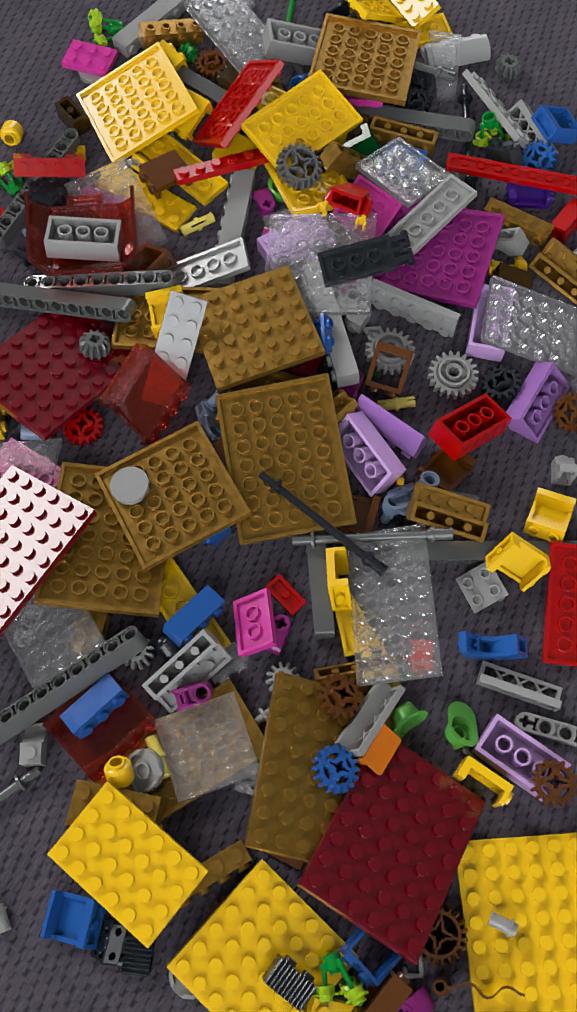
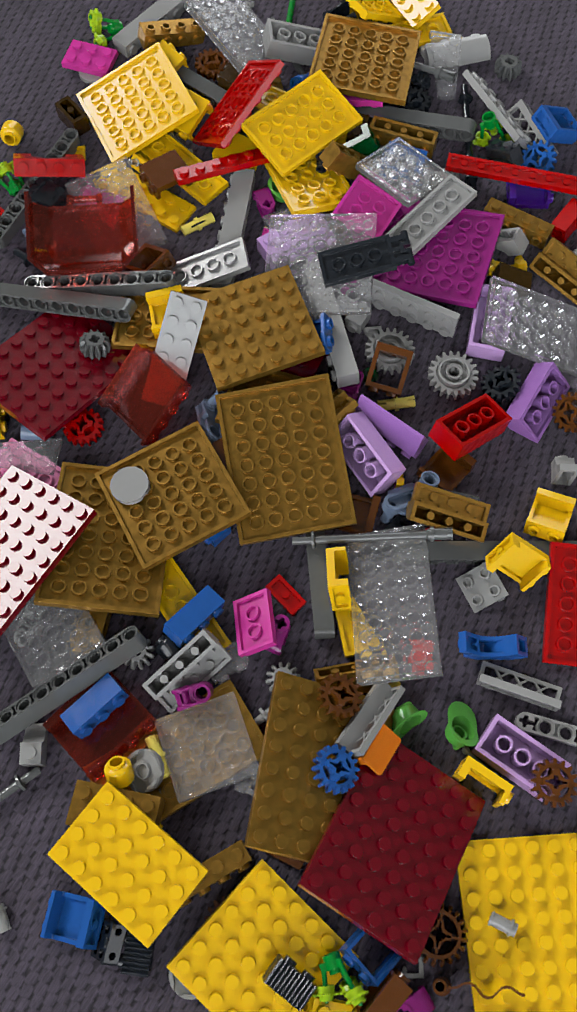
(83, 238): light grey brick -> none
(189, 51): green gear -> none
(303, 157): dark grey gear -> none
(350, 199): red torso -> none
(367, 558): black bar -> none

